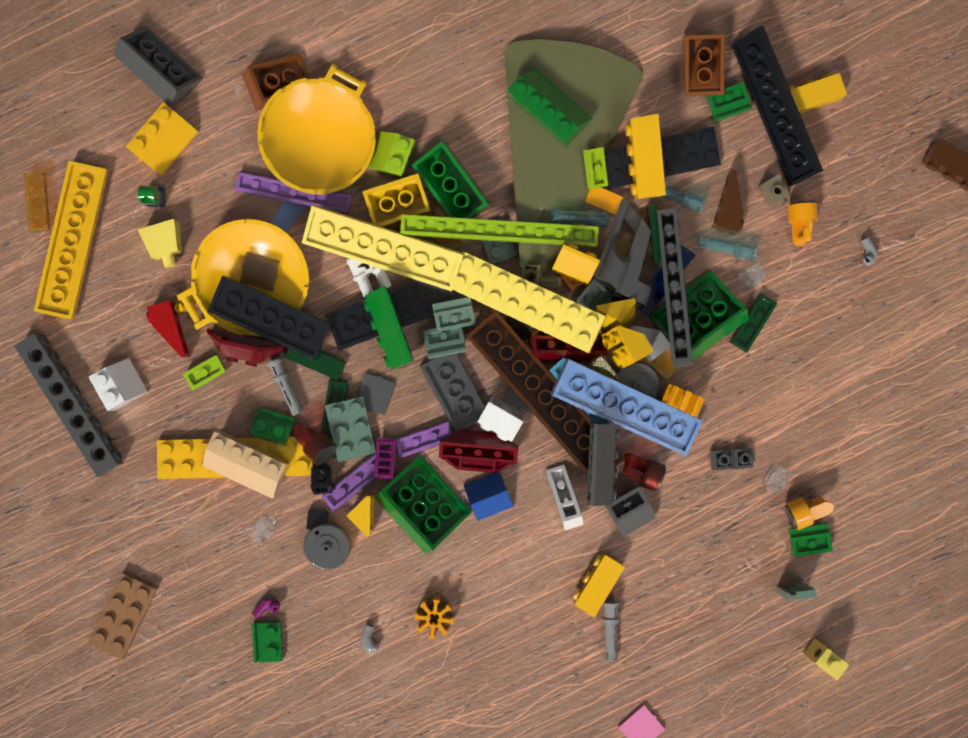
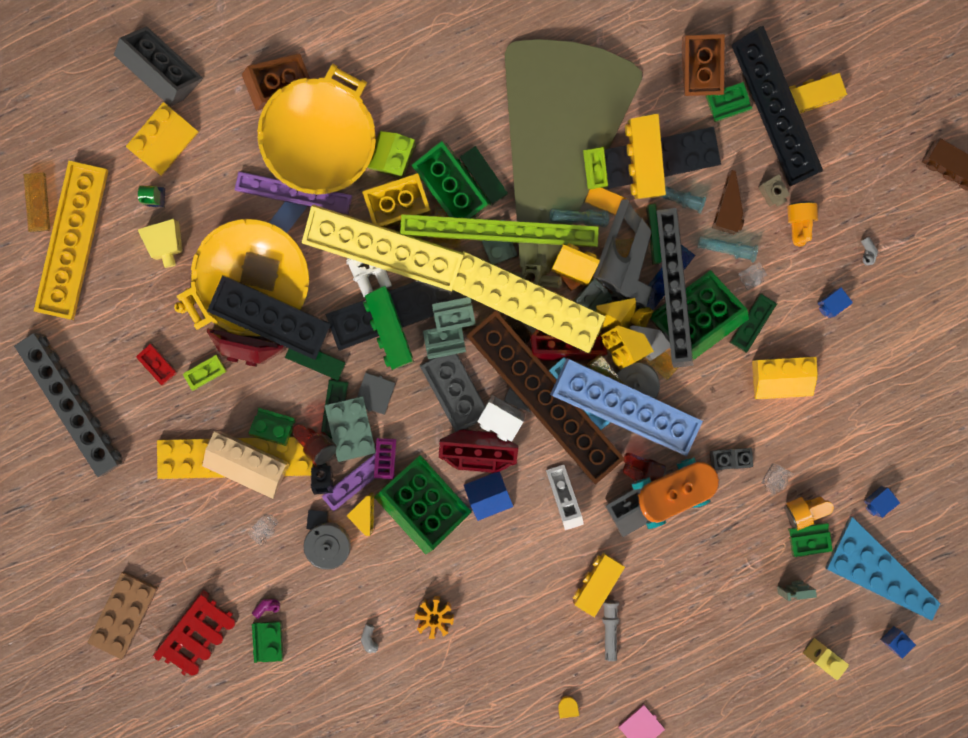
(118, 384): white slope -> none
(156, 364): none -> red plate
(167, 324): red slope -> none
(190, 643): none -> red fence
(282, 378): light grey pin -> none
(422, 439): medium lavender tile -> none
(483, 175): none -> dark green tile
(549, 106): green slope -> none
(568, 707): none -> yellow tile
(601, 464): dark grey slope -> none
(642, 317): none -> yellow tile
(676, 492): none -> orange piece
(682, 400): light orange gear -> none
(784, 377): none -> yellow slope
(834, 303): none -> blue brick
(874, 568): none -> dark azure wing
(881, 502): none -> blue brick
(898, 642): none -> blue brick

